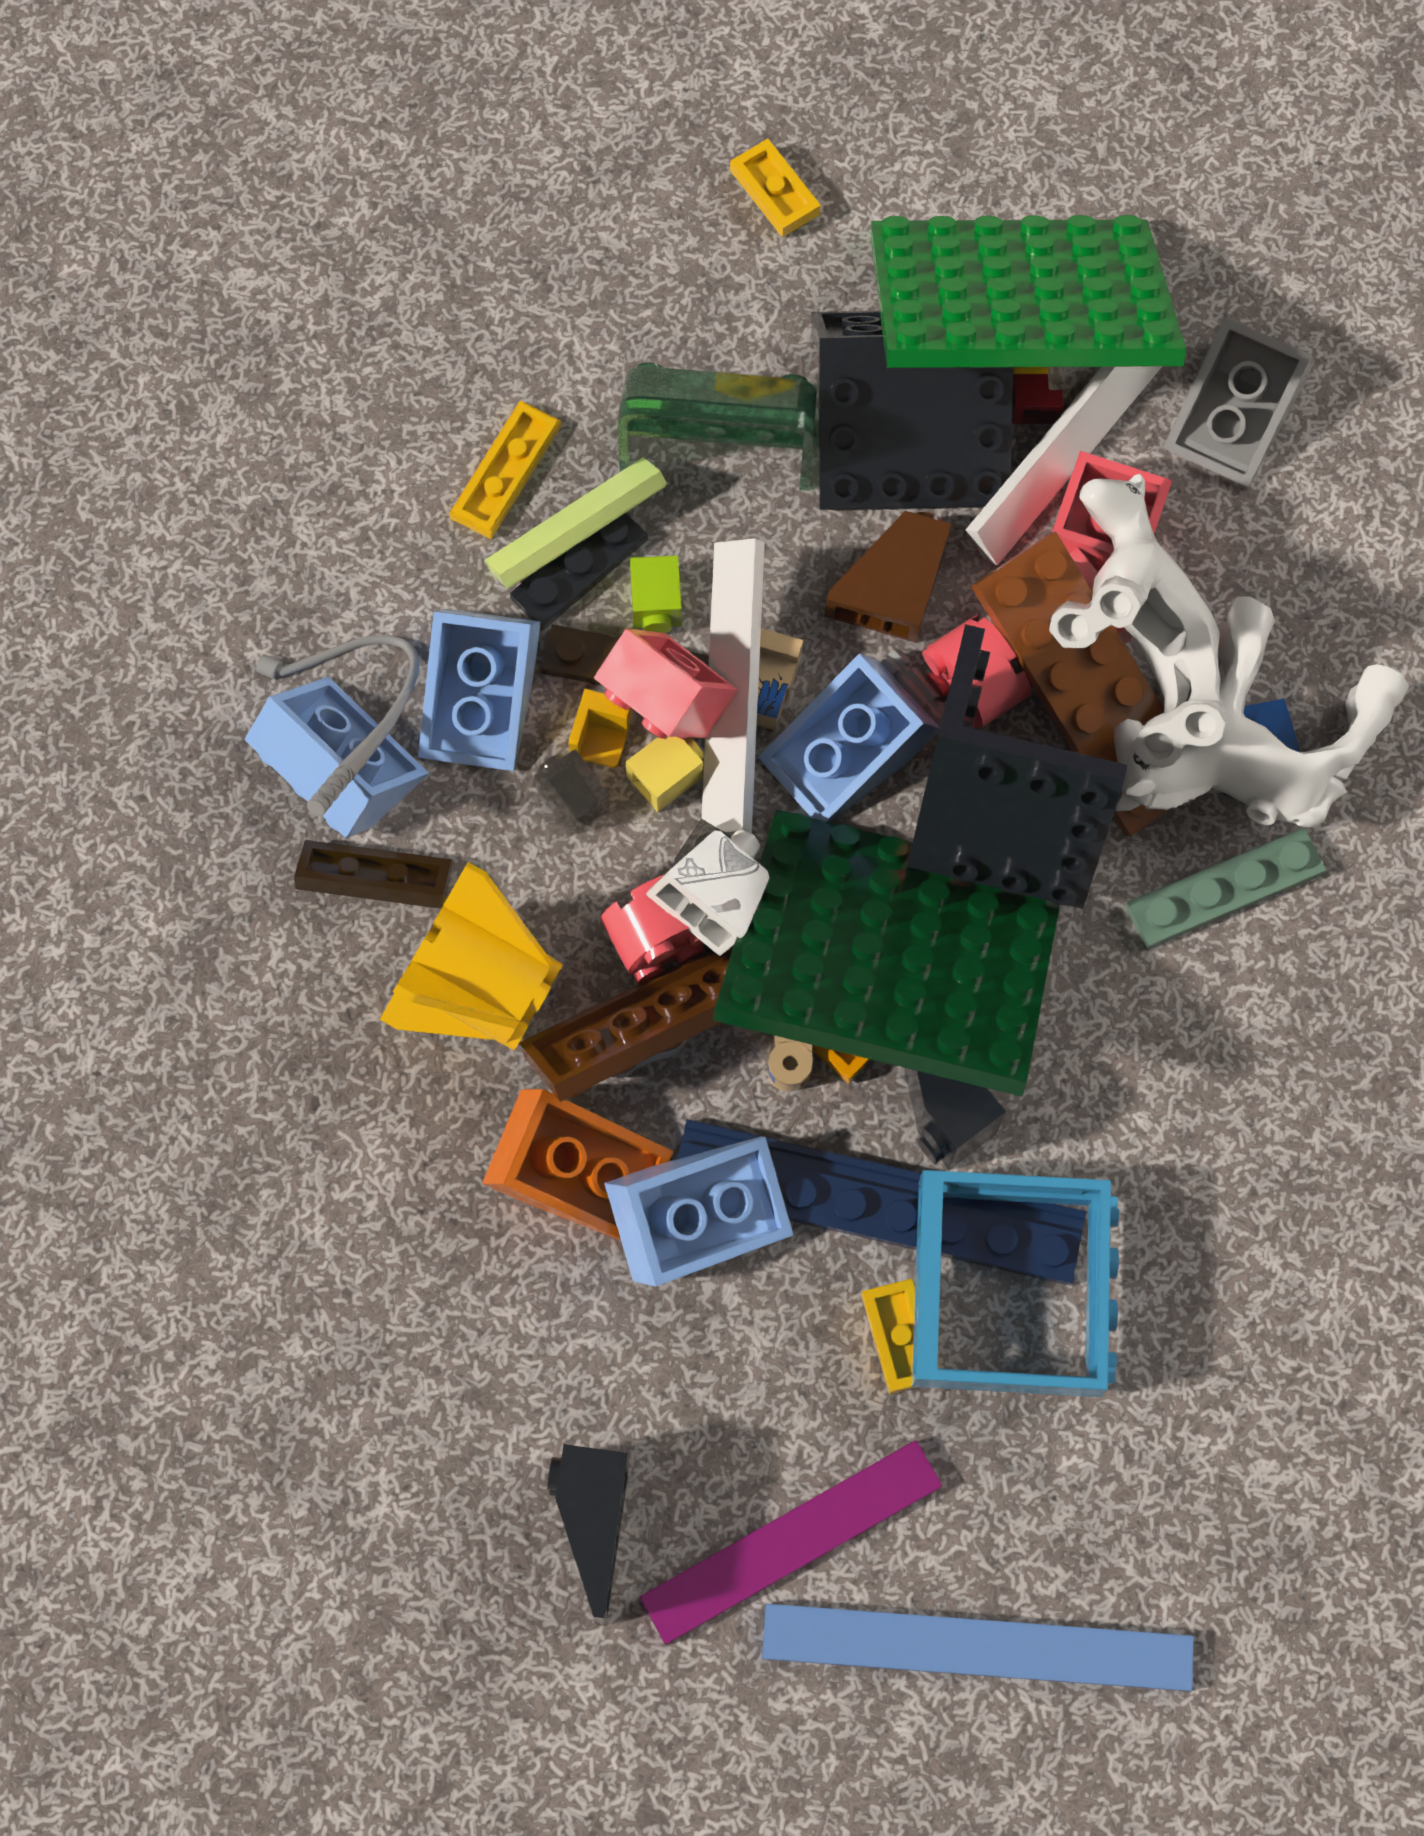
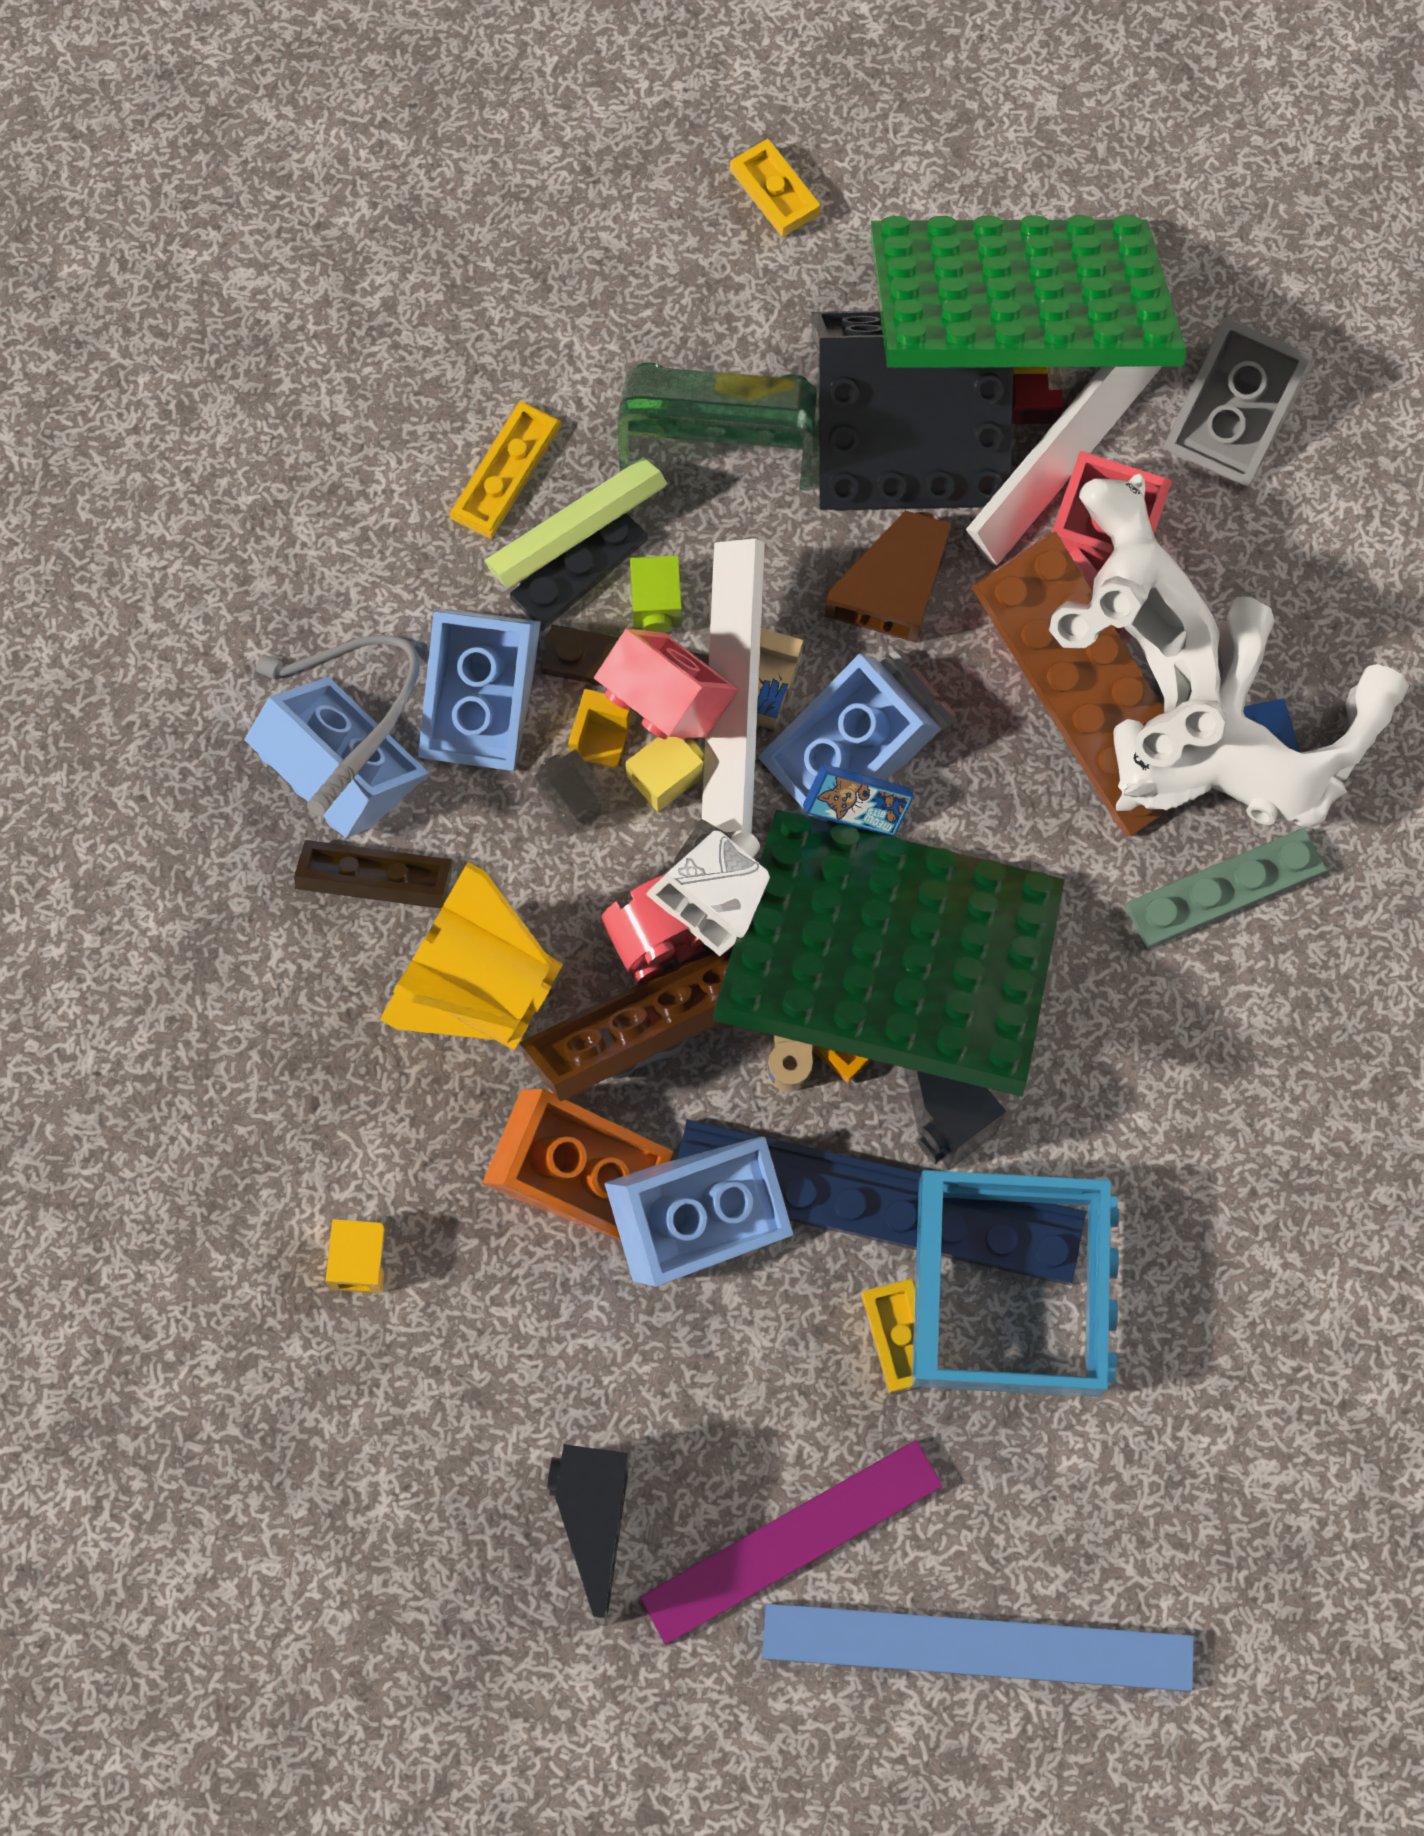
(355, 1256): none -> yellow panel
(858, 800): none -> tile
(1001, 685): coral brick -> none
(1009, 806): black bracket -> none

